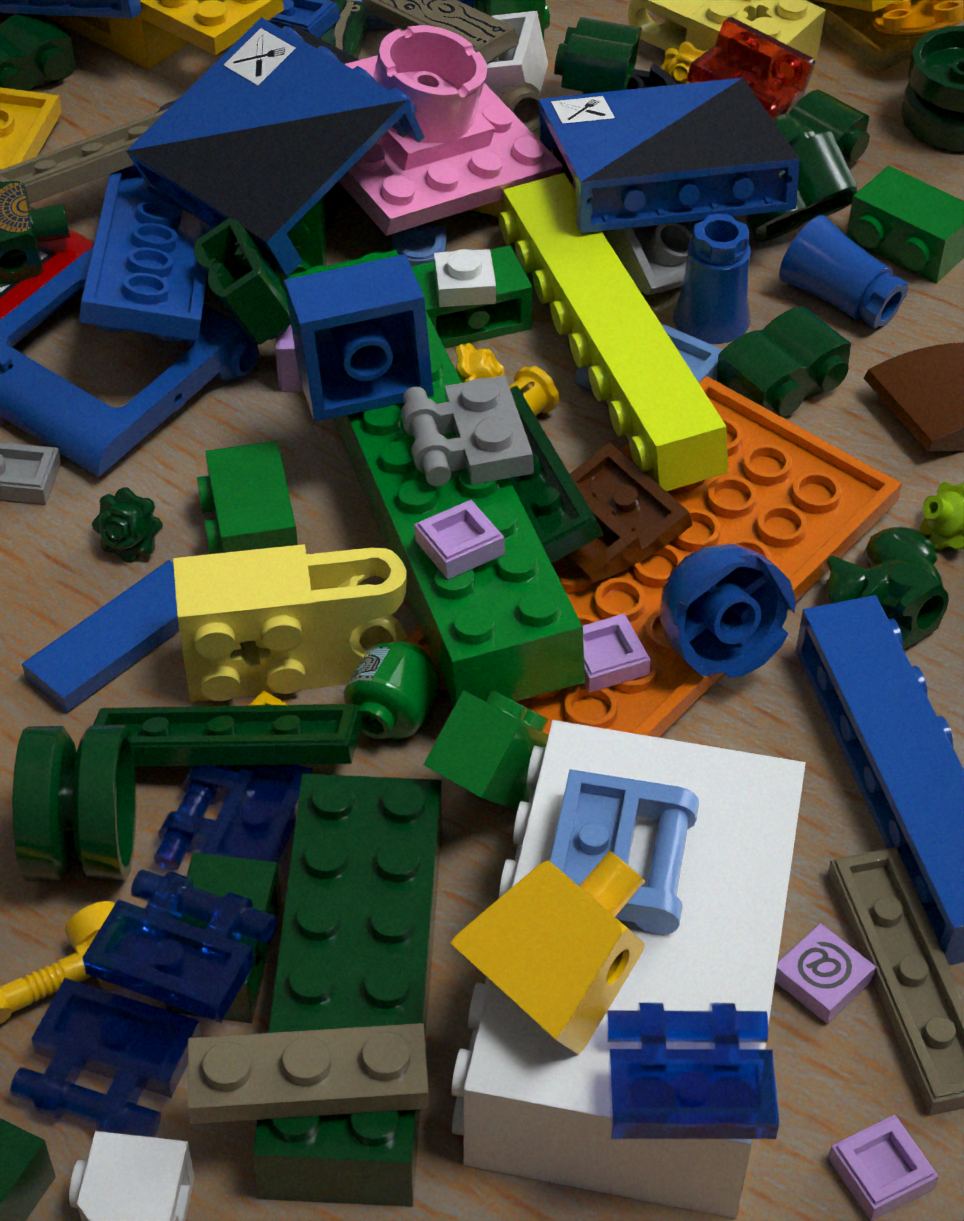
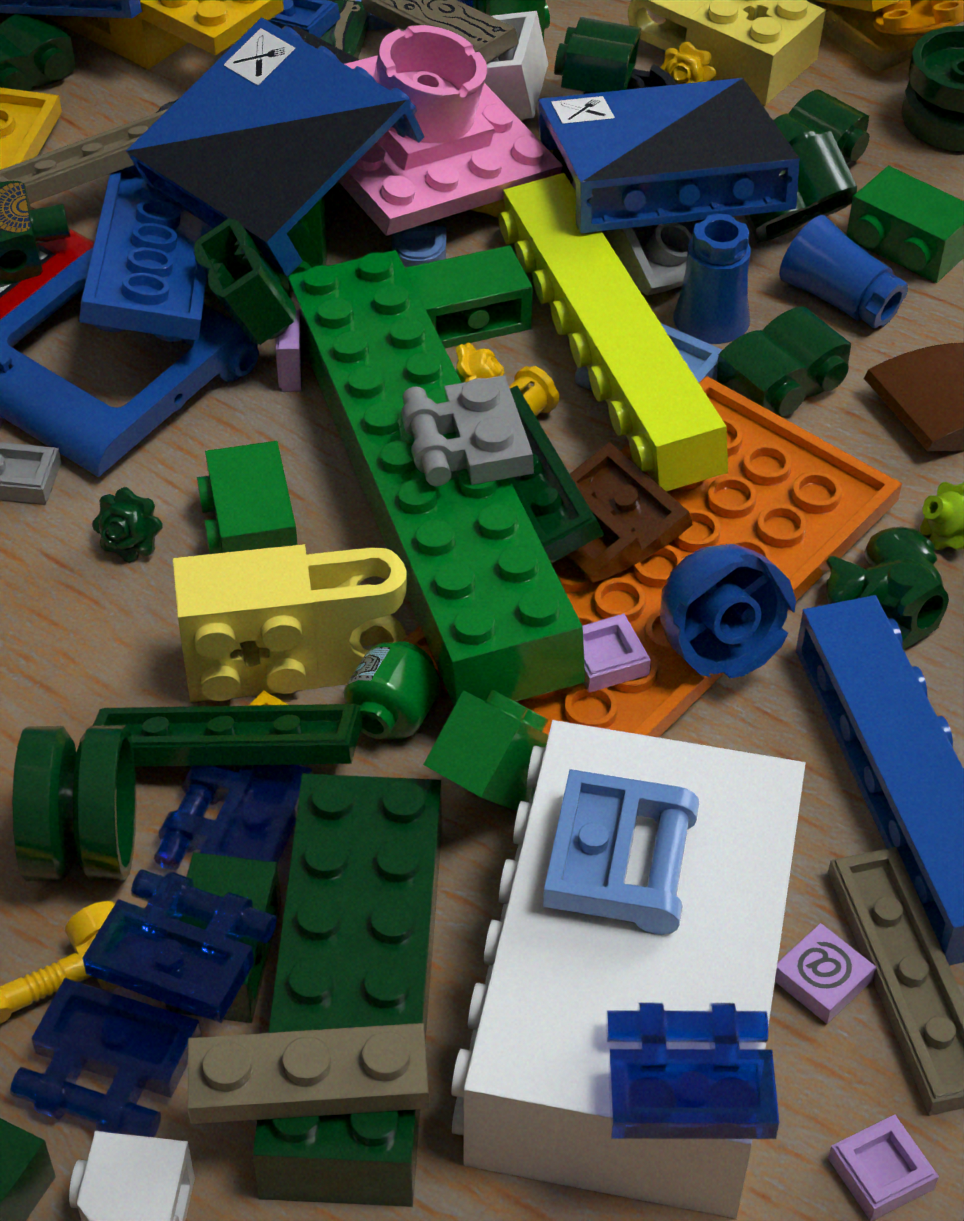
(107, 641): blue tile -> none
(359, 336): blue brick -> none
(459, 539): lavender tile -> none
(464, 278): white plate -> none
(528, 95): dark tan plate -> none
(559, 946): yellow torso -> none
(768, 66): clear red bracket -> none

